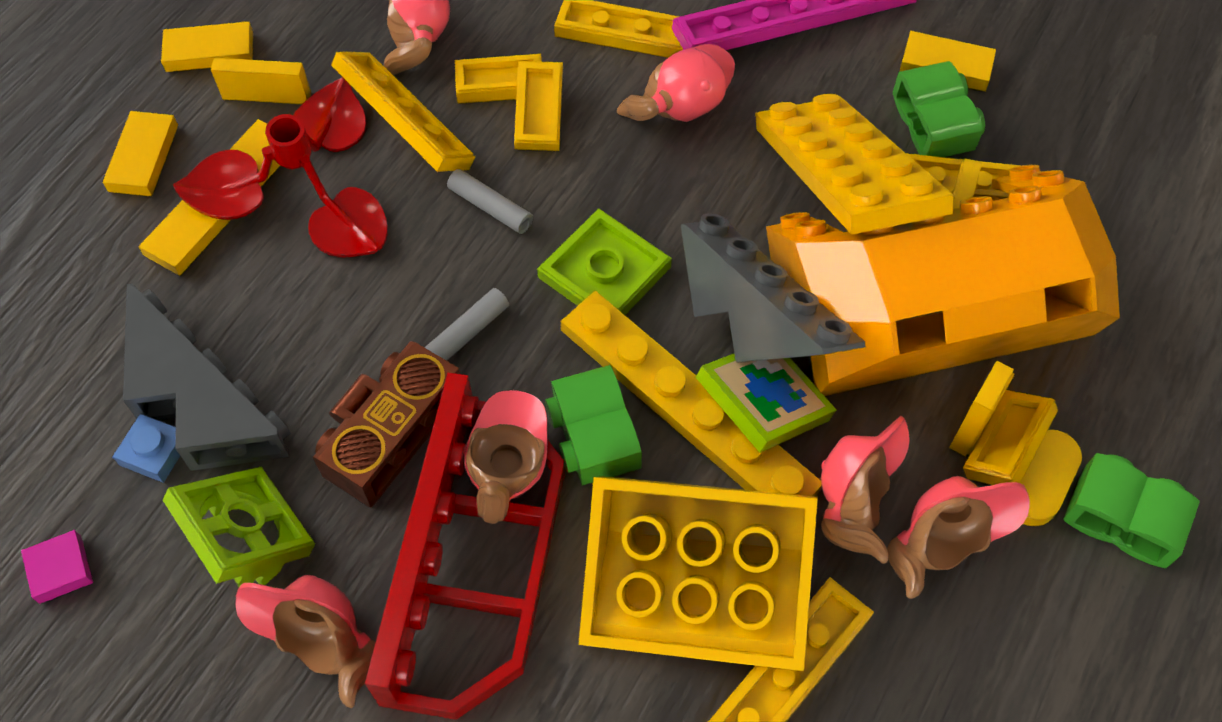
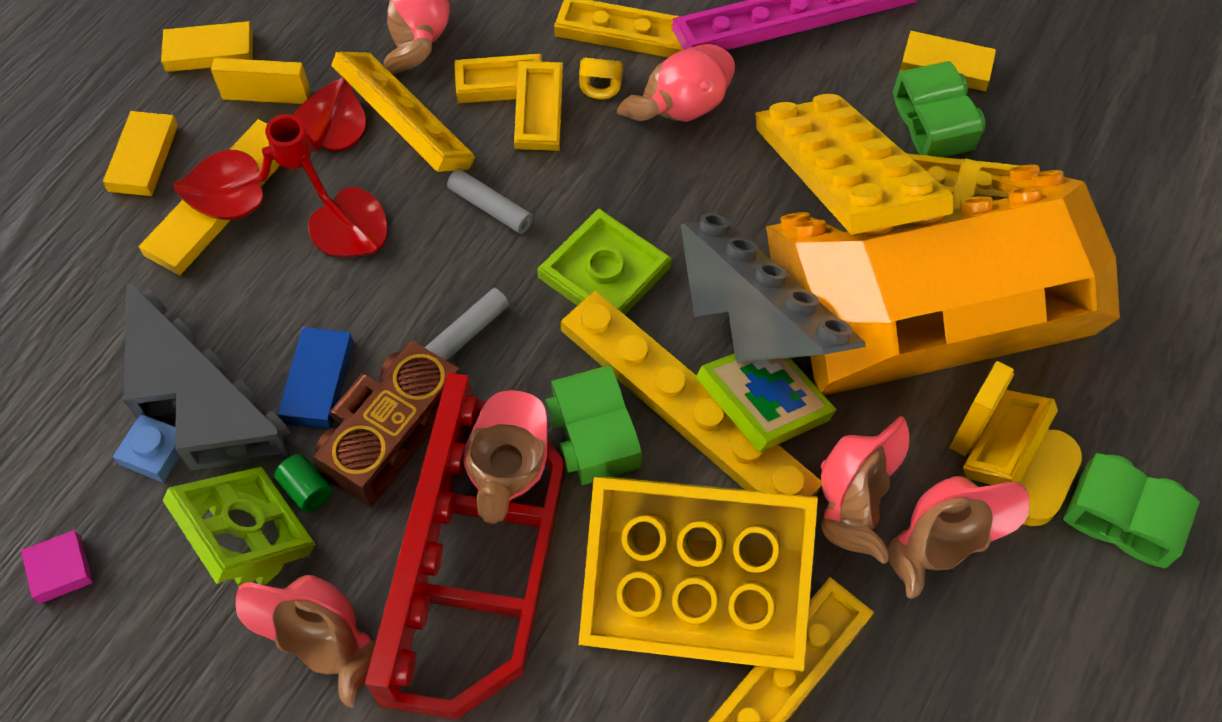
(303, 483): none -> green hinge
(316, 377): none -> blue tile
(604, 69): none -> yellow tile

